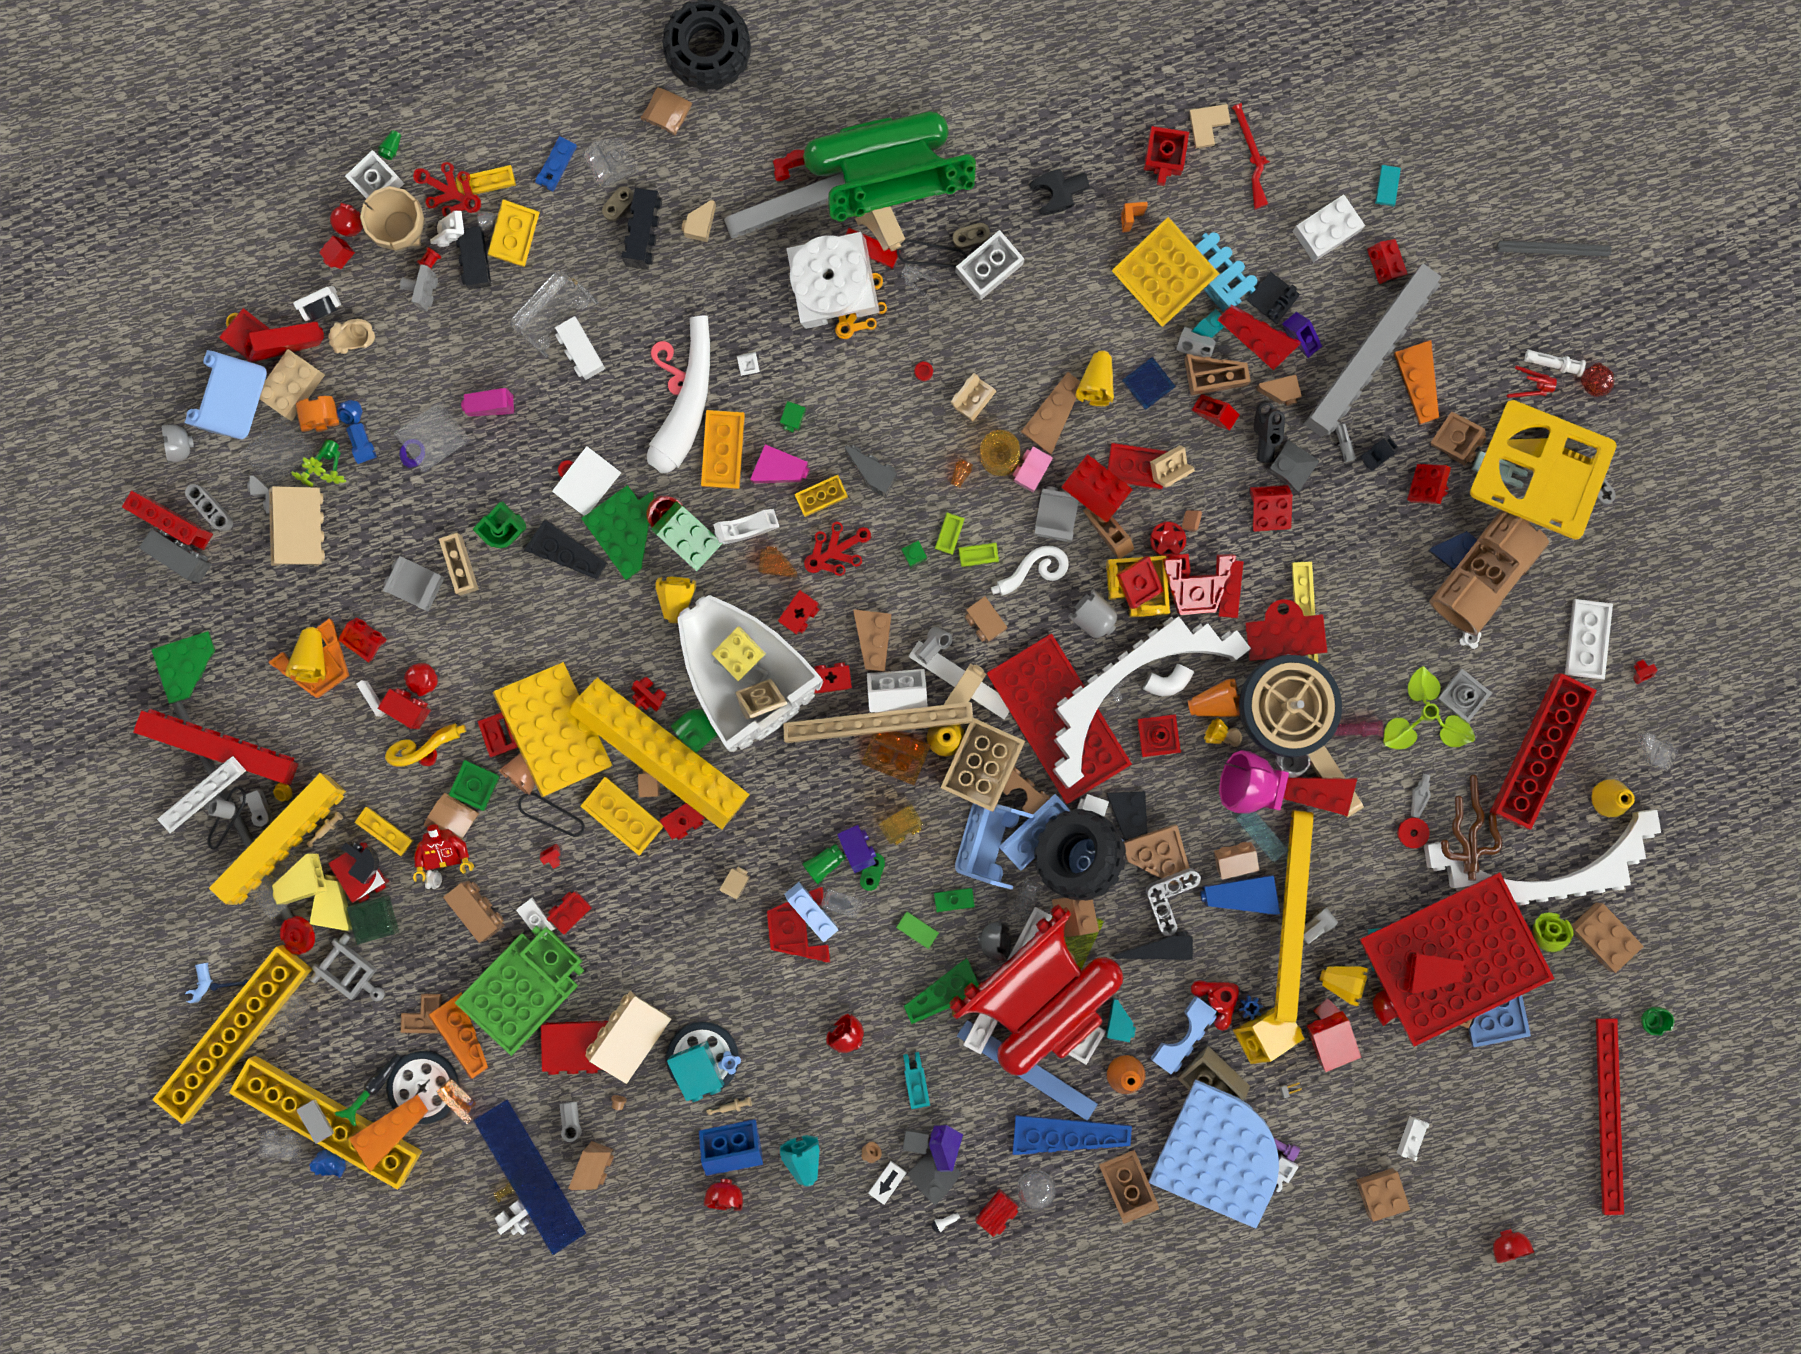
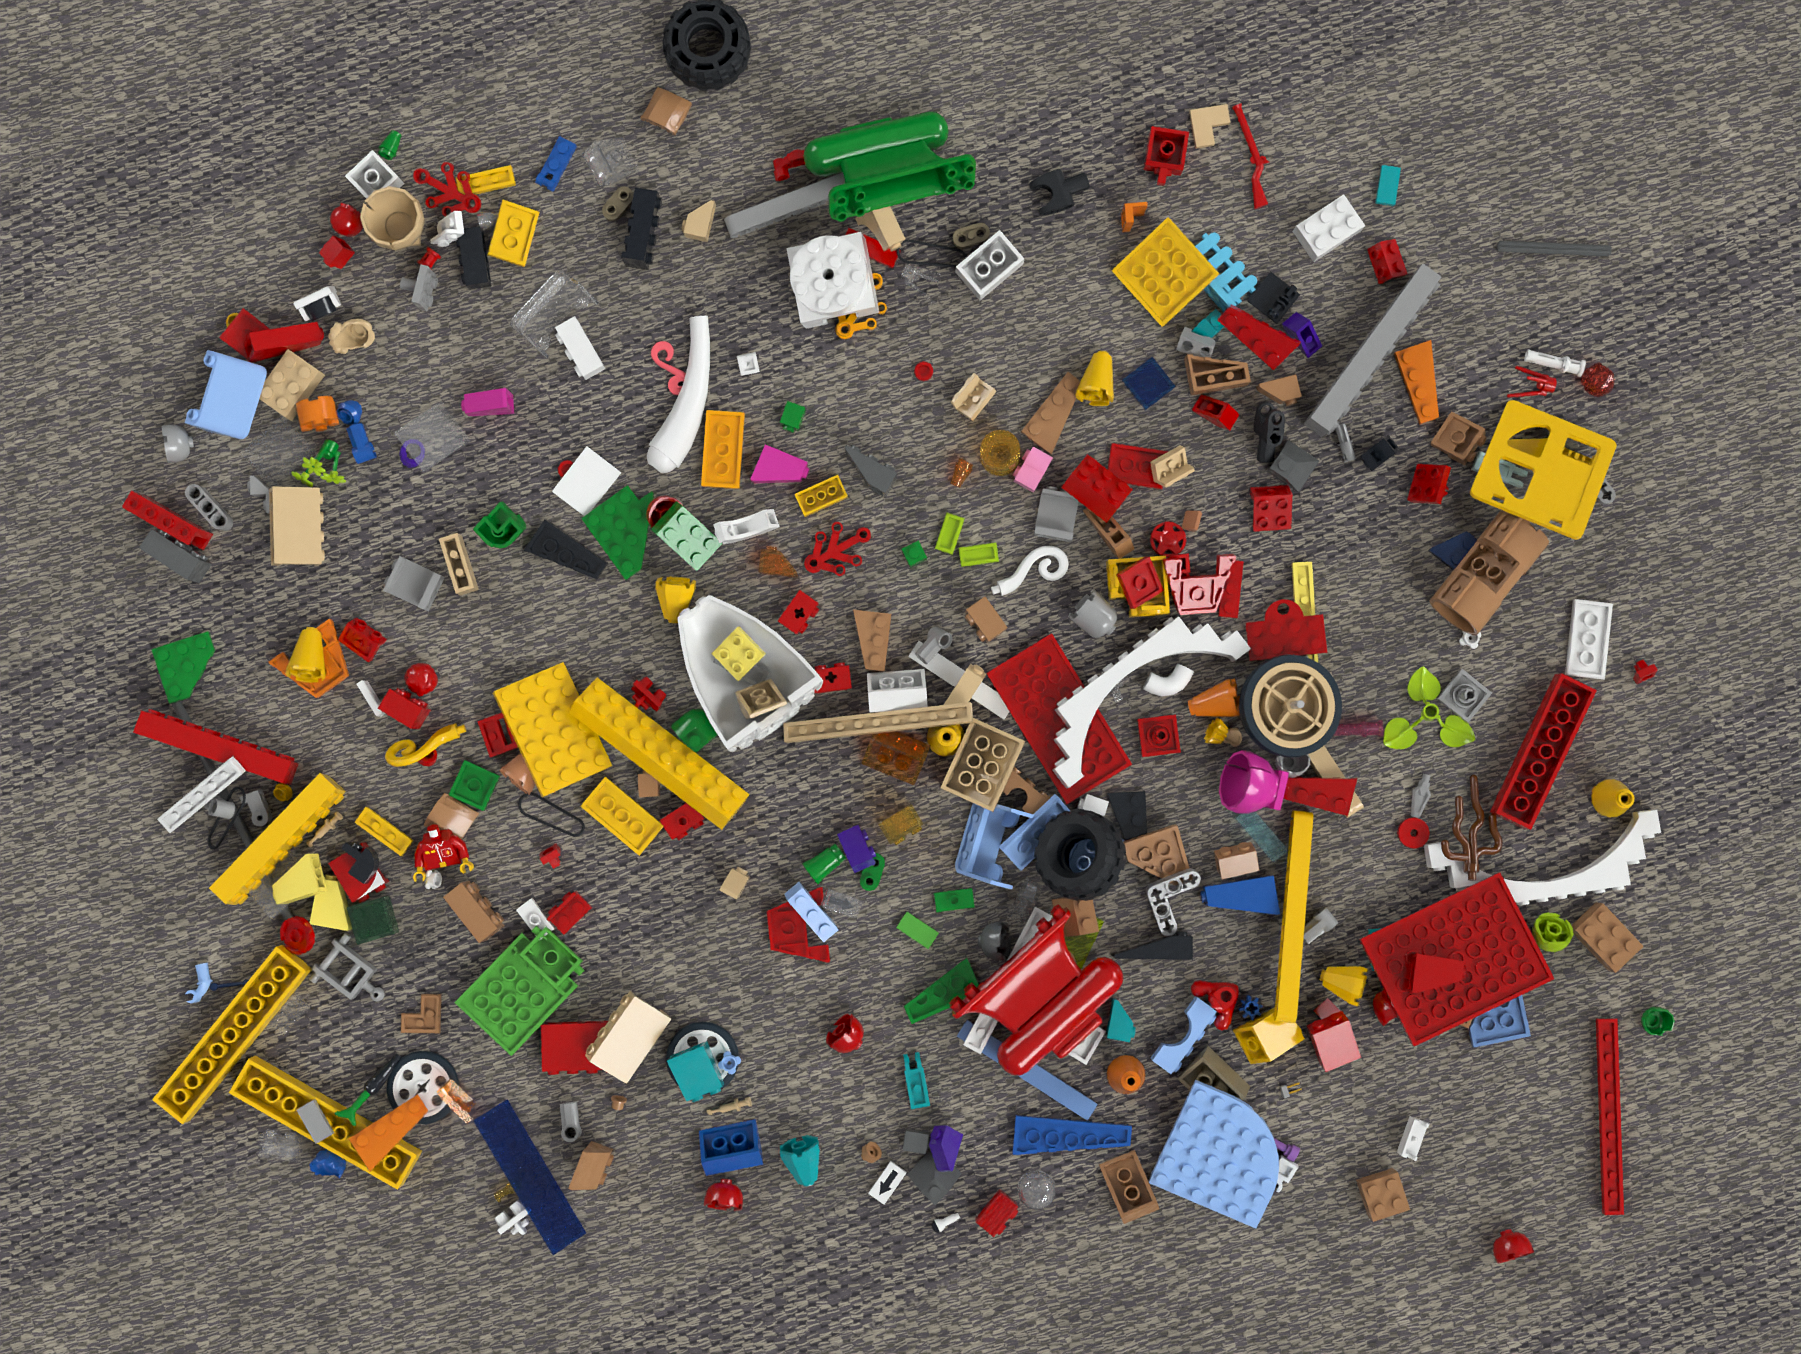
(460, 1036): orange wing -> none
(1656, 753): clear slope -> none

